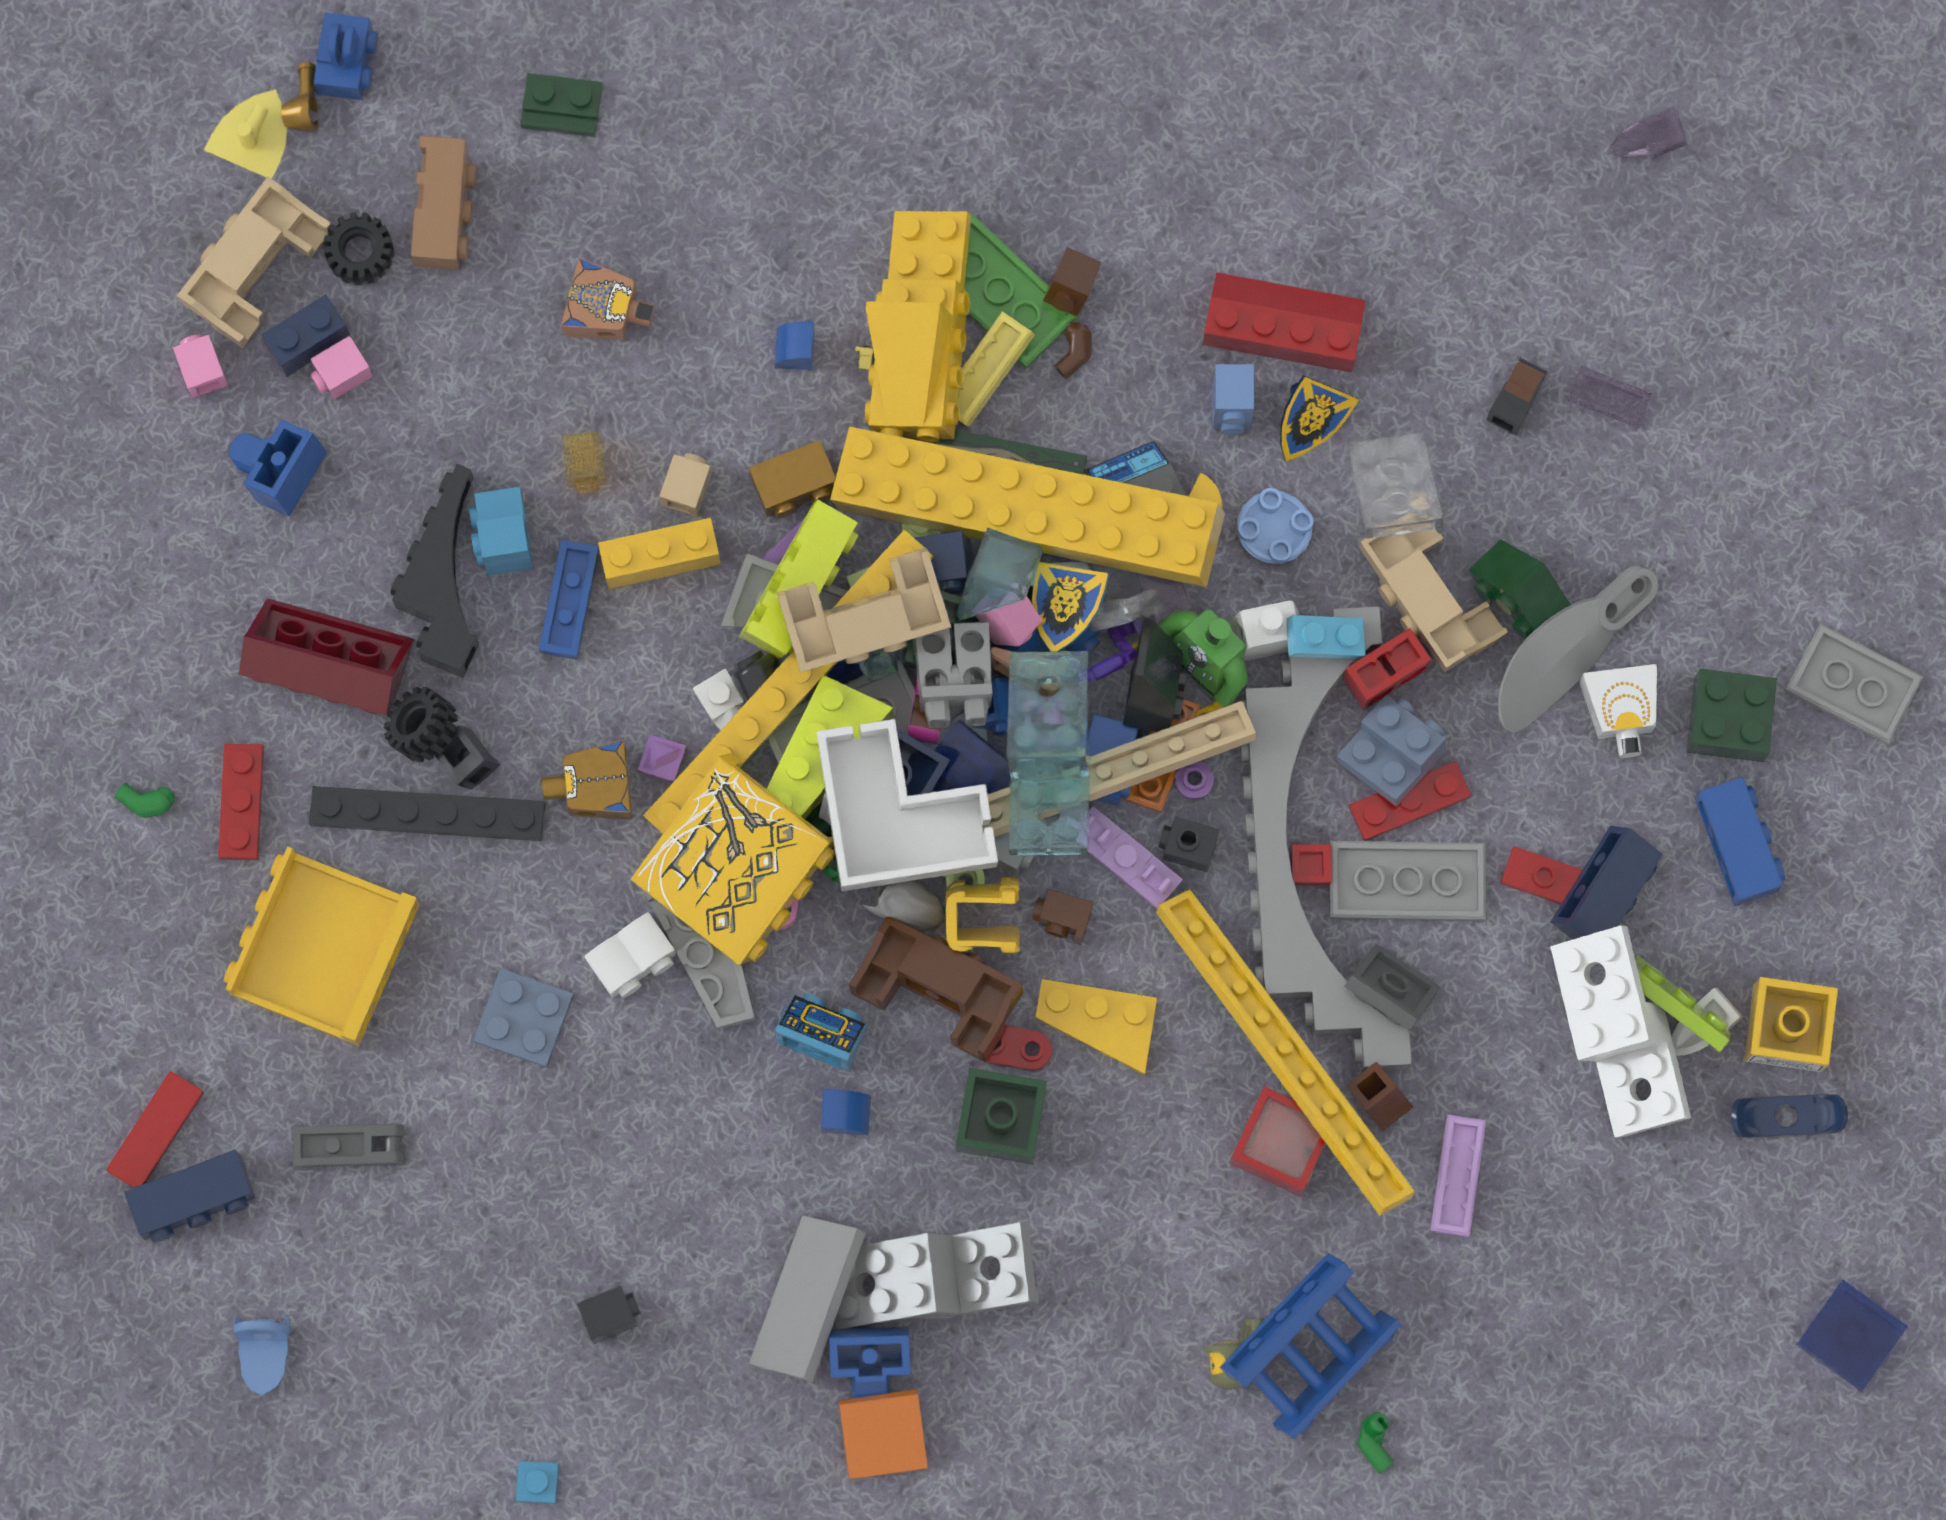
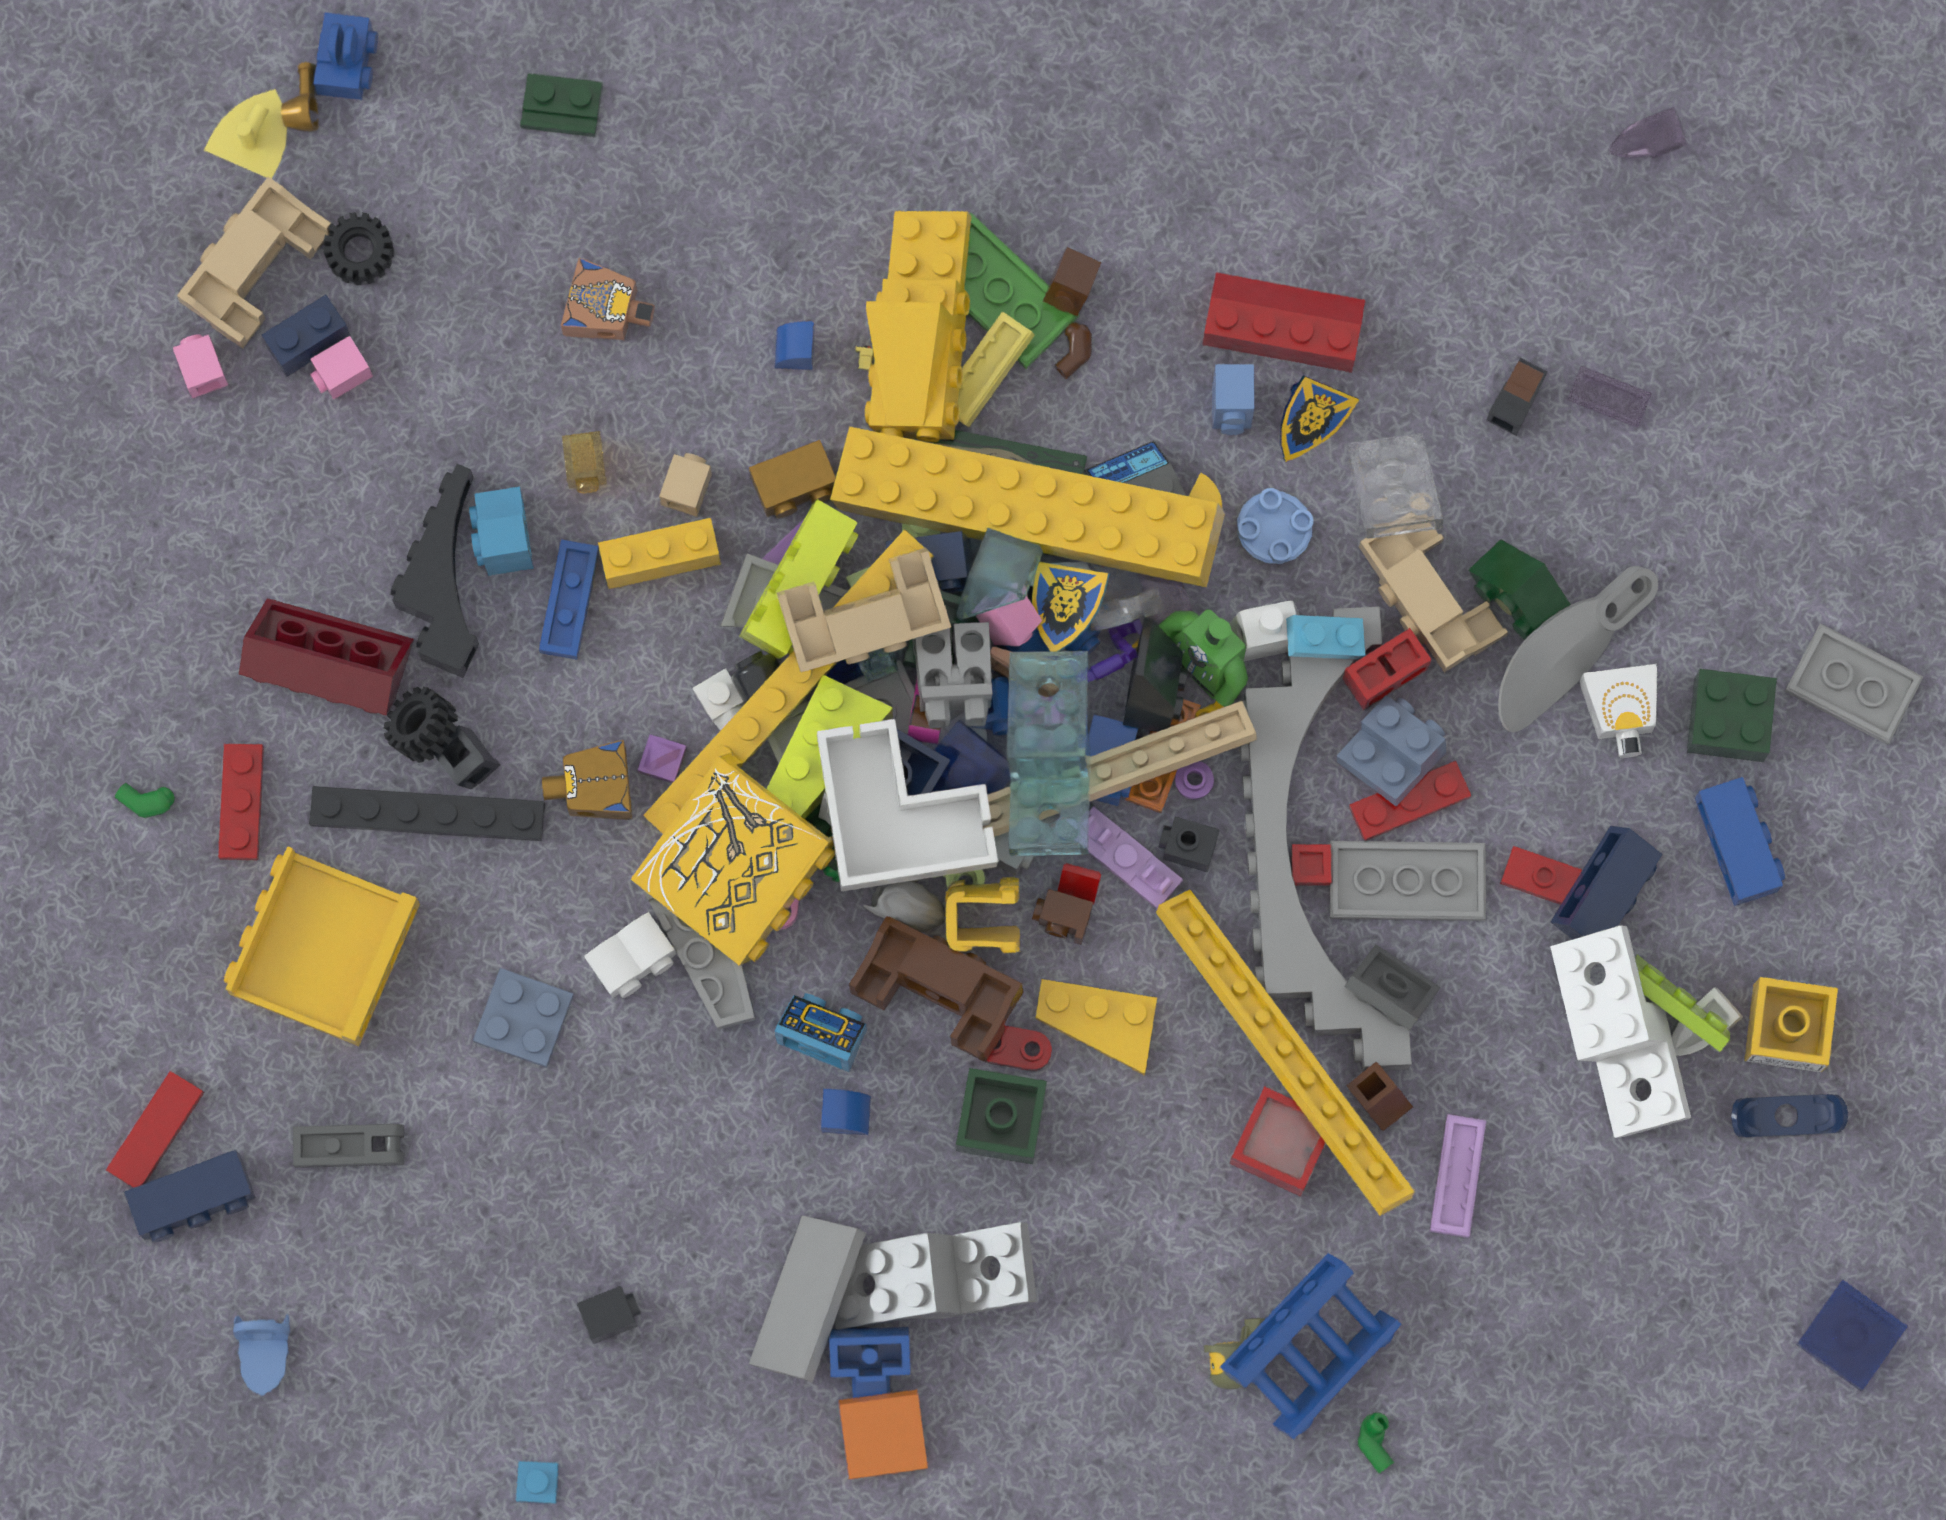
(279, 465): blue brick -> none
(442, 203): medium nougat wedge -> none
(1079, 882): none -> red slope

